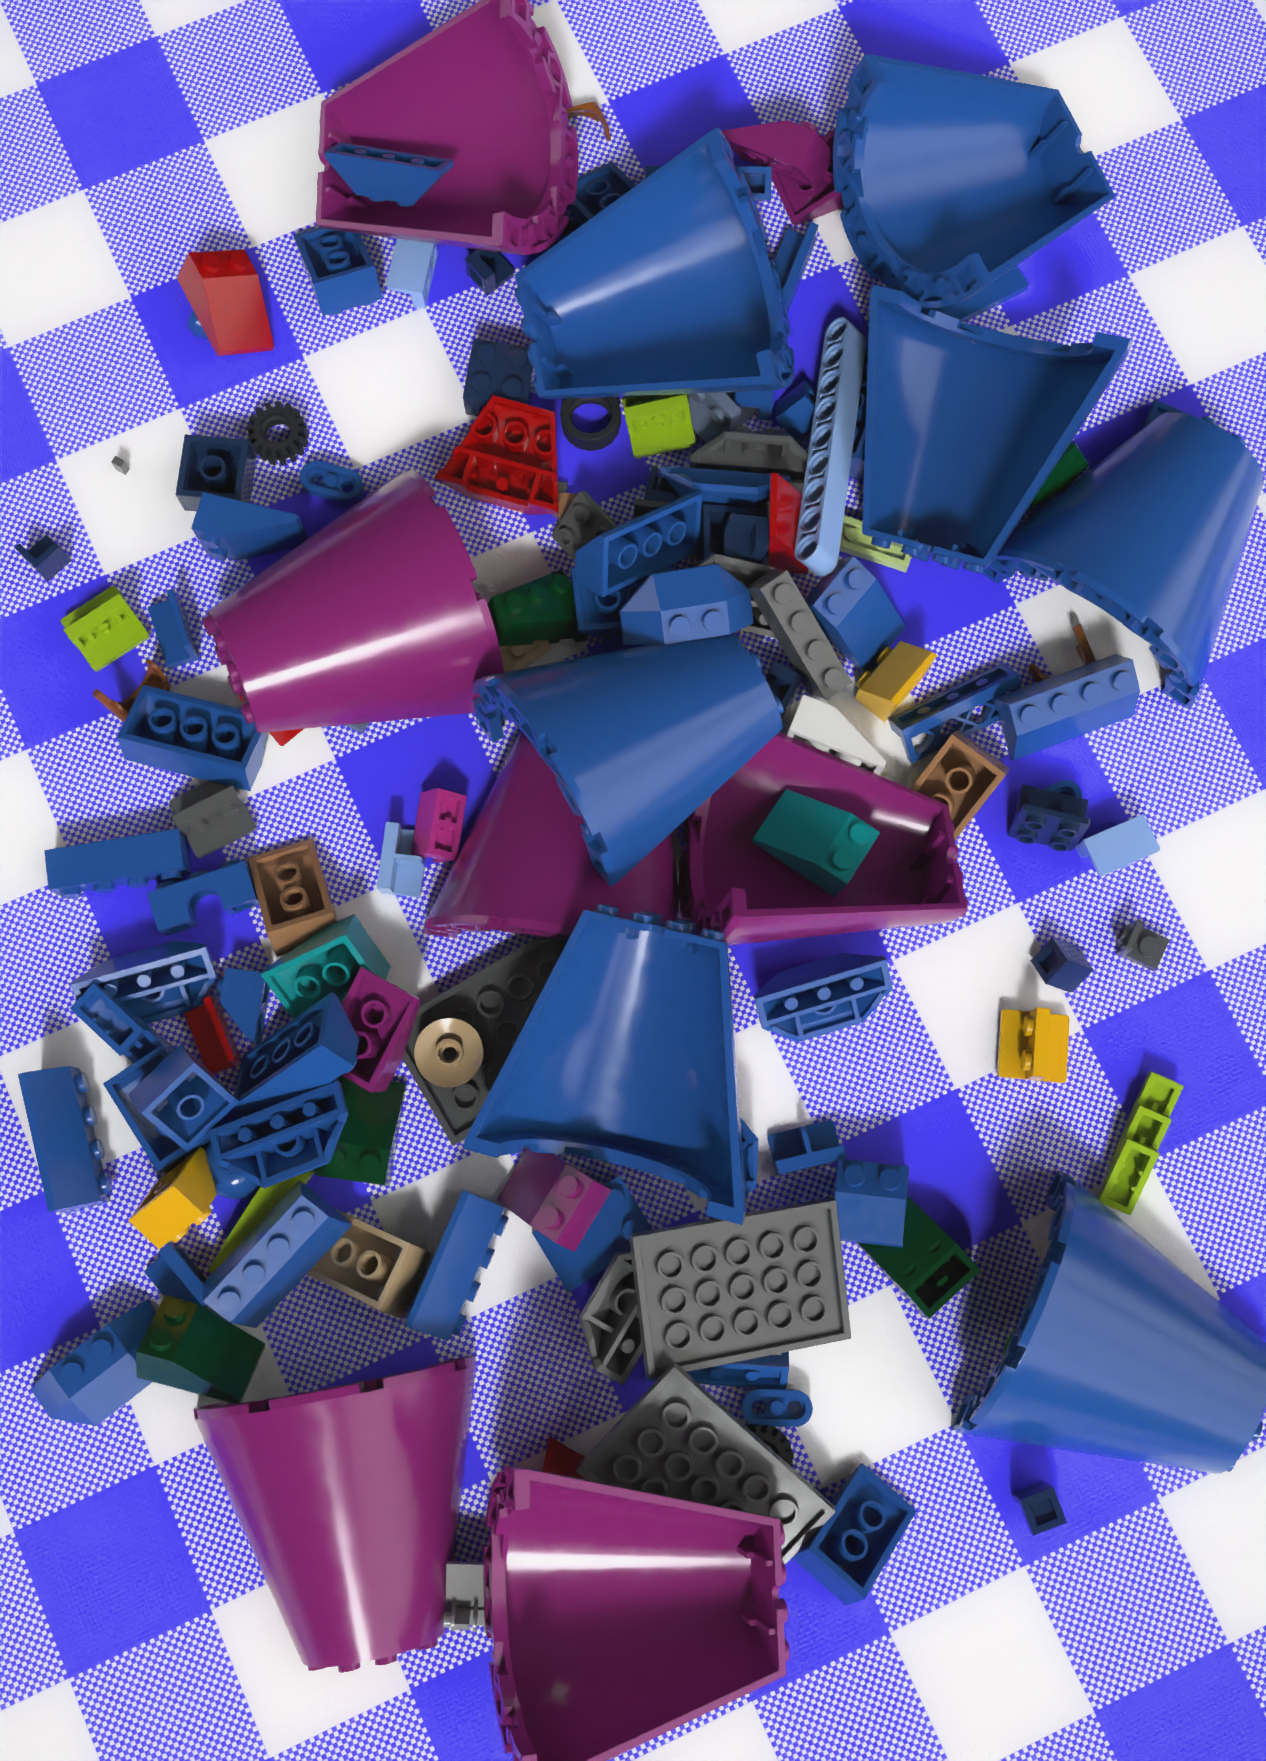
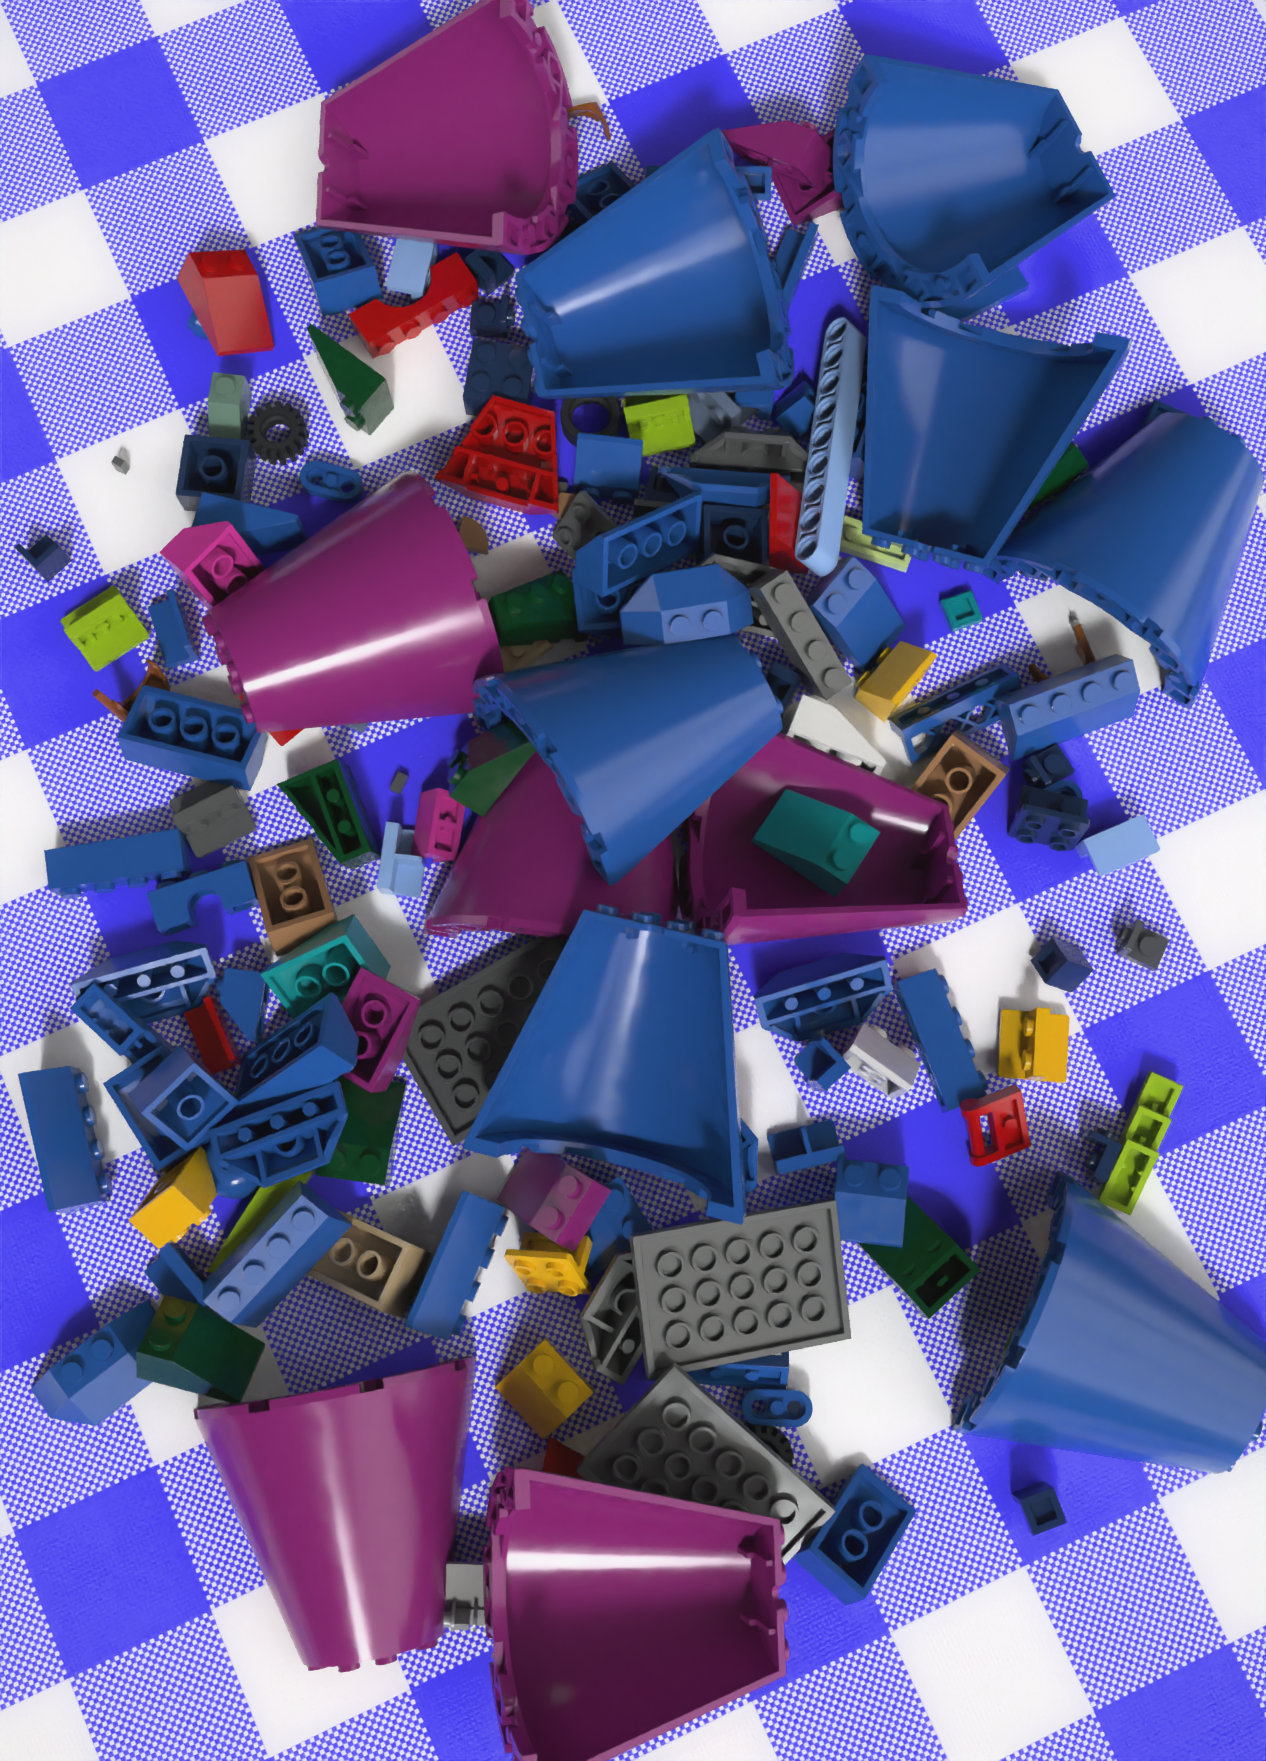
(212, 561): none -> dark pink slope
(228, 405): none -> sand green slope
(335, 812): none -> dark green wedge
(357, 387): none -> dark green slope
(385, 326): none -> red arch
(387, 173): blue wedge -> none
(399, 783): none -> dark grey piece
(443, 1035): tan dish -> none
(473, 536): none -> medium nougat tile
(487, 766): none -> dark green slope
(492, 318): none -> dark blue bracket
(545, 1388): none -> yellow slope
(549, 1266): none -> yellow bracket
(608, 467): none -> blue slope
(746, 536): dark blue panel -> none
(820, 1064): none -> blue panel
(881, 1062): none -> white slope
(939, 1039): none -> blue brick
(961, 611): none -> teal tile
(1006, 1125): none -> red plate
(1047, 768): none -> dark blue bracket
(1103, 1159): none -> dark blue bracket

